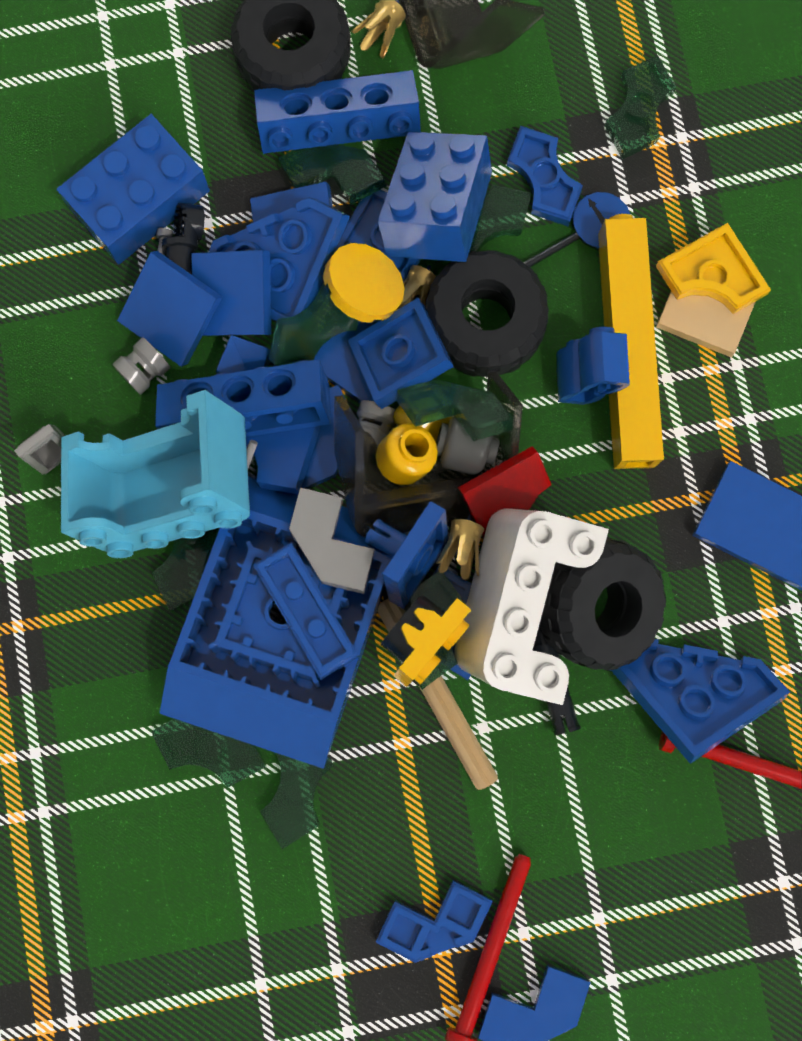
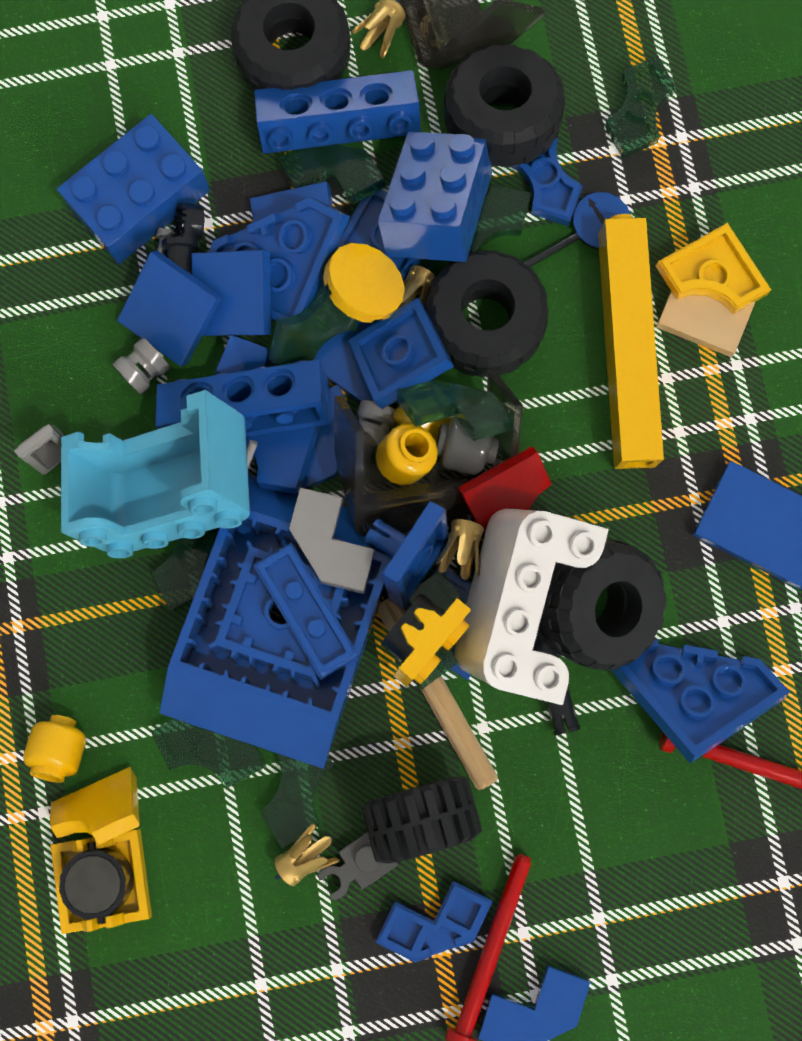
(54, 749): none -> yellow head
(100, 809): none -> yellow tile
(101, 882): none -> piece
(302, 858): none -> pearl gold piece
(358, 865): none -> dark grey plate
(421, 820): none -> black tyre
(511, 77): none -> black tyre
(592, 366): blue brick -> none

